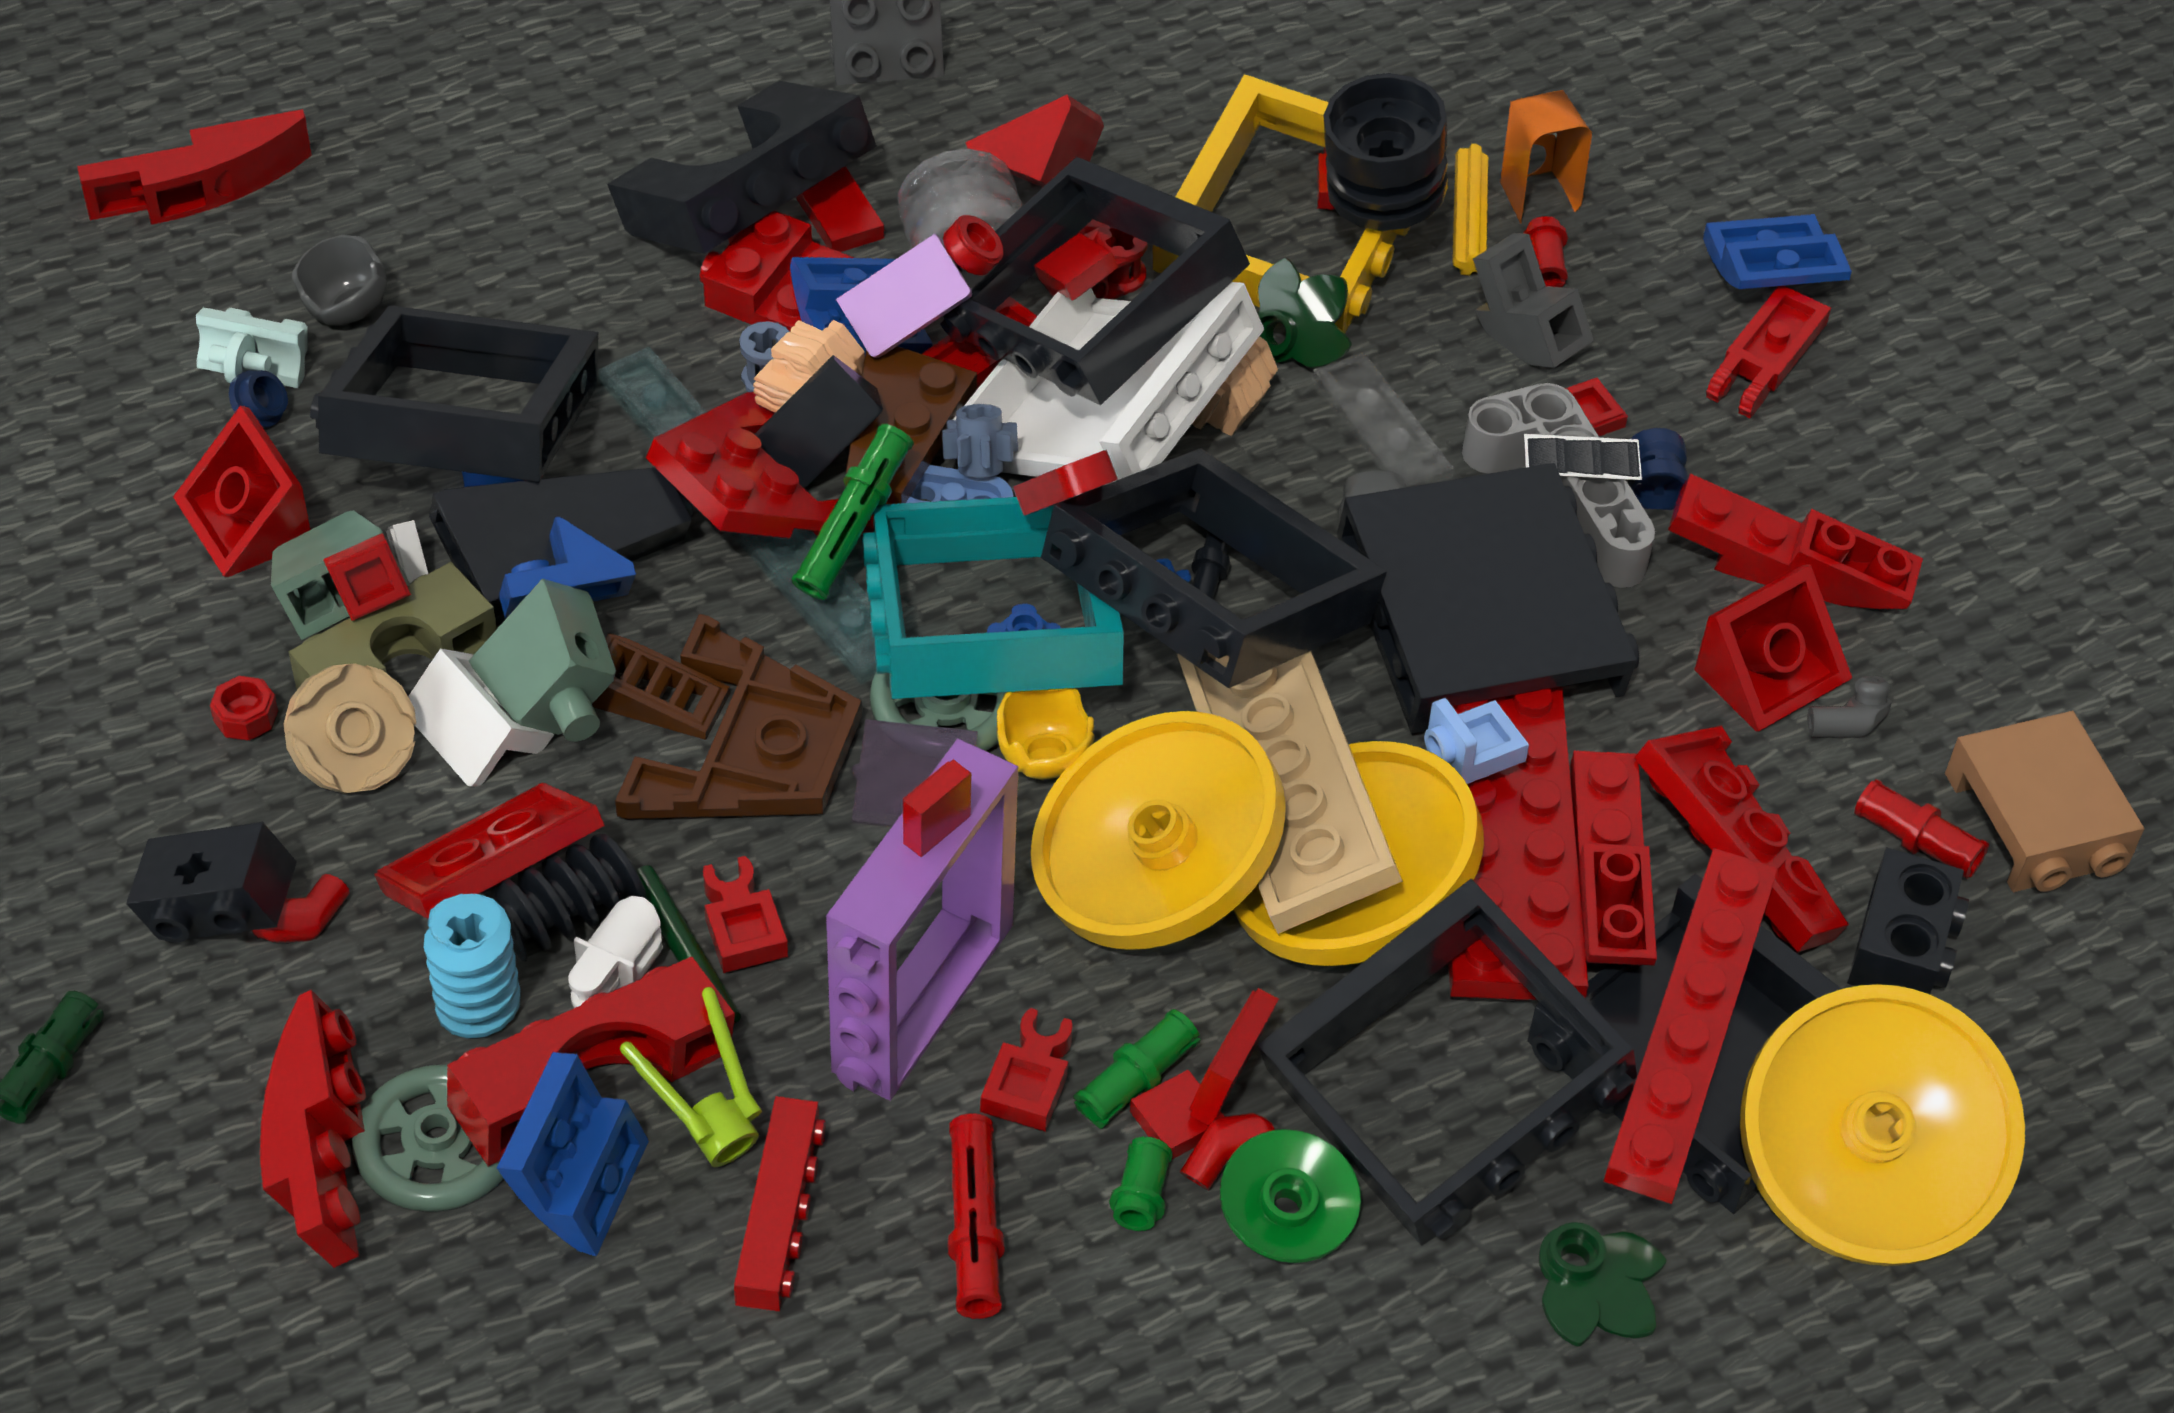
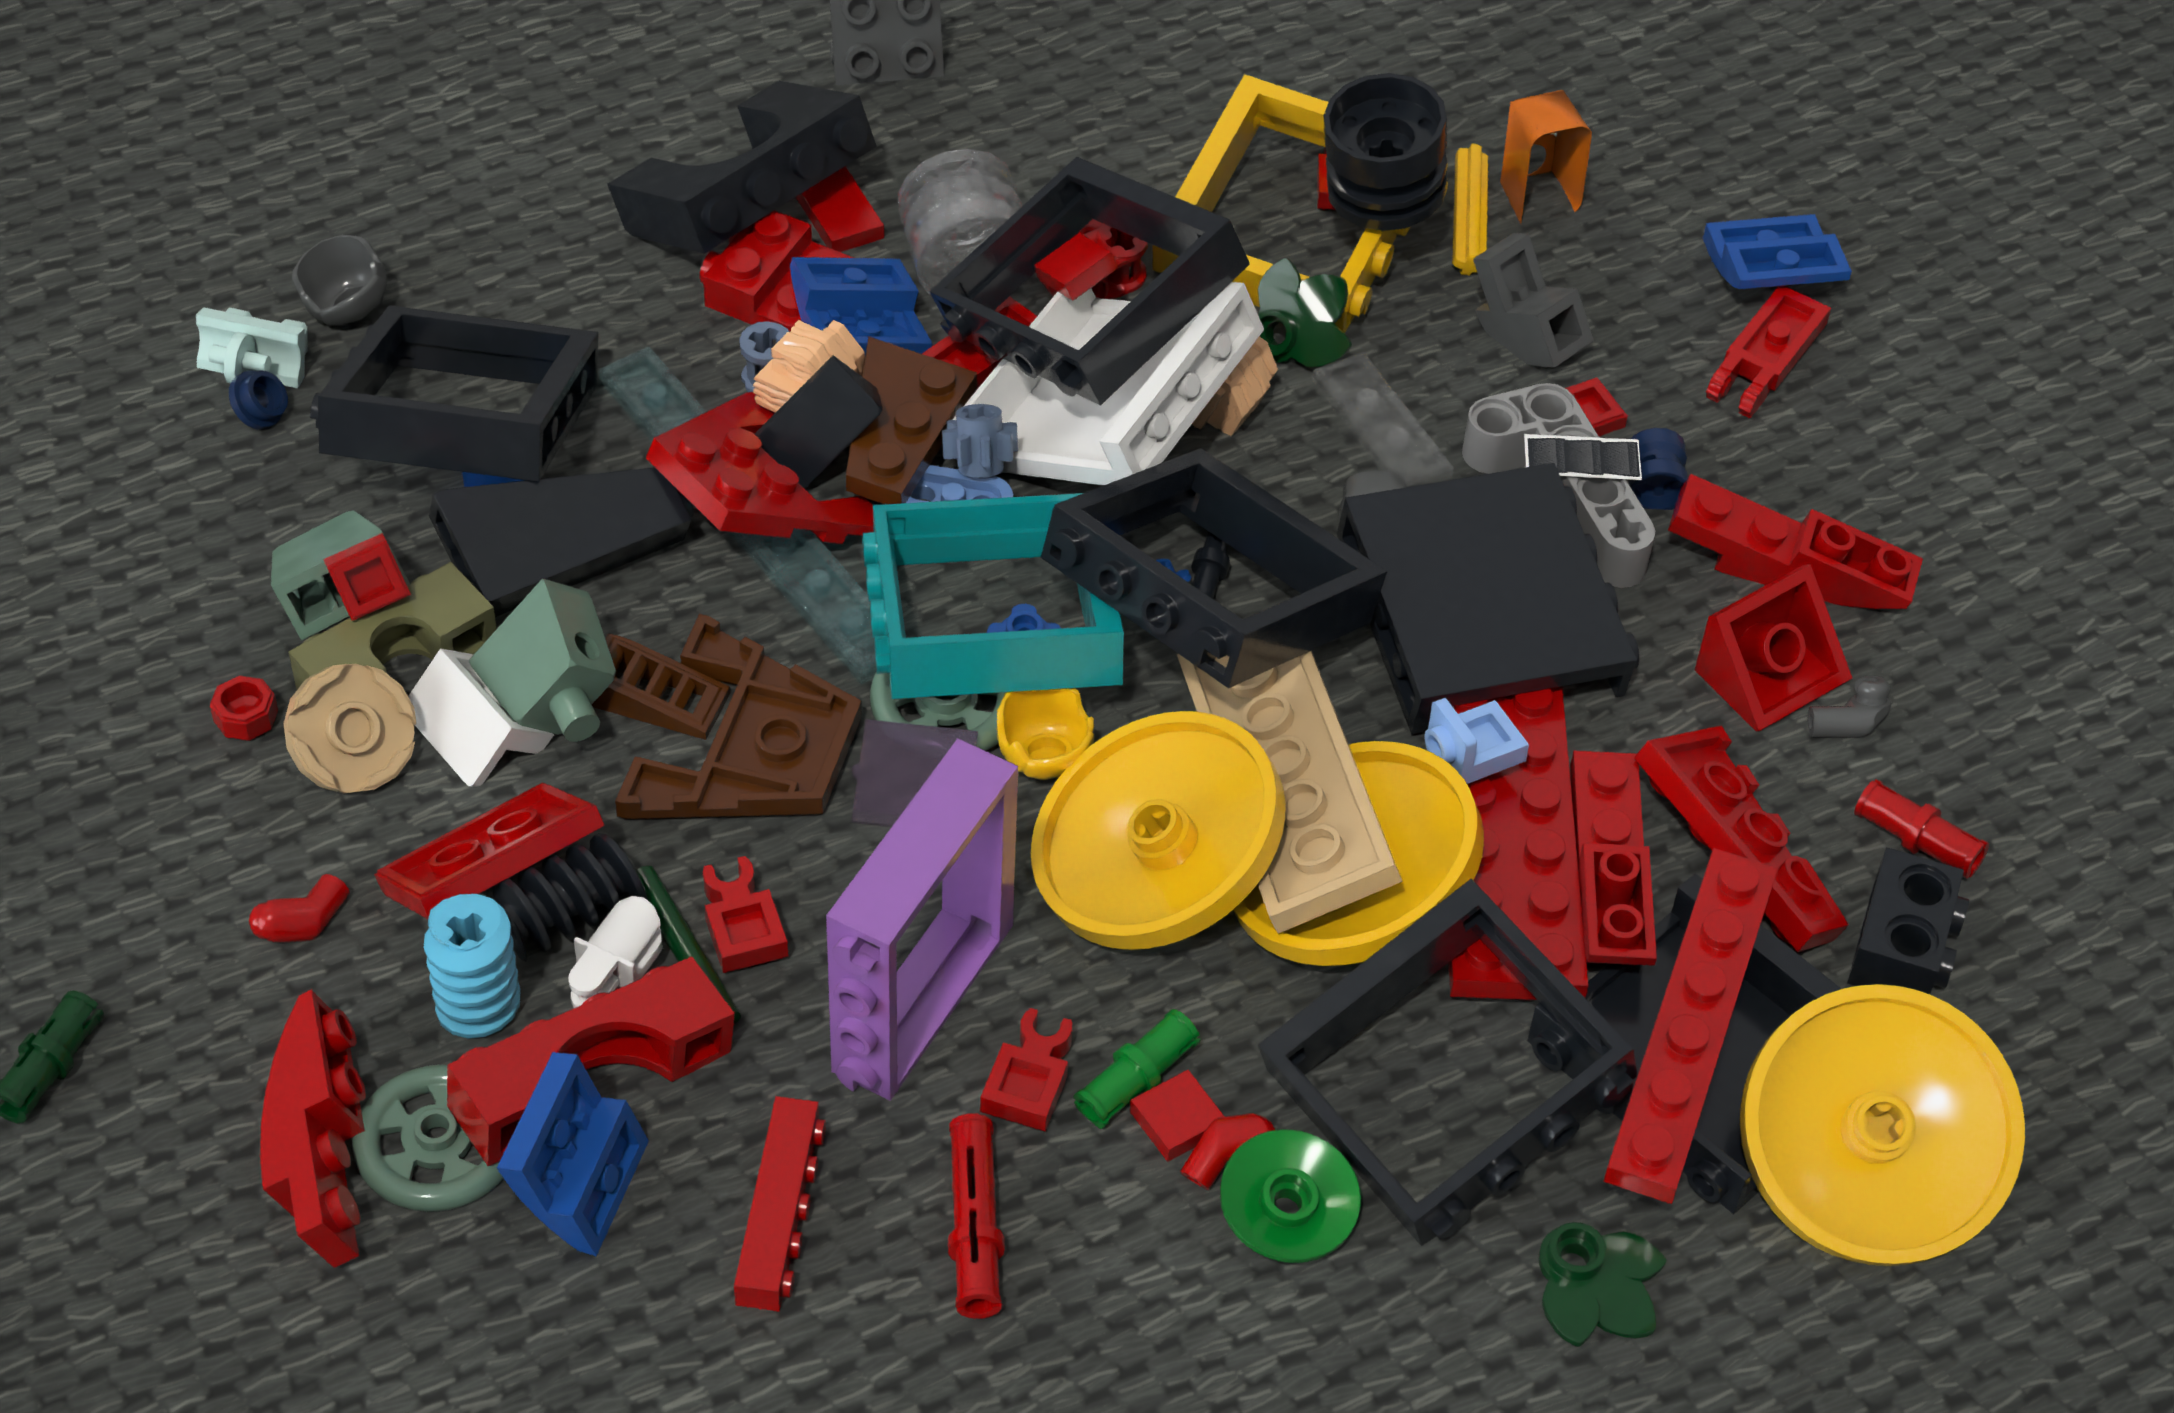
(187, 180): red slope -> none
(212, 882): black brick -> none
(243, 497): red slope -> none
(407, 547): white tile -> none
(580, 564): blue slope -> none
(716, 1124): lime plant -> none
(864, 491): green pin -> none
(905, 296): lavender panel -> none
(936, 807): red tile -> none
(973, 245): red tile -> none
(1043, 139): red slope -> none
(1065, 482): red beam -> none
(1142, 1185): green pin -> none
(1232, 1056): red tile -> none
(1548, 242): red pin -> none
(2048, 800): medium nougat panel -> none

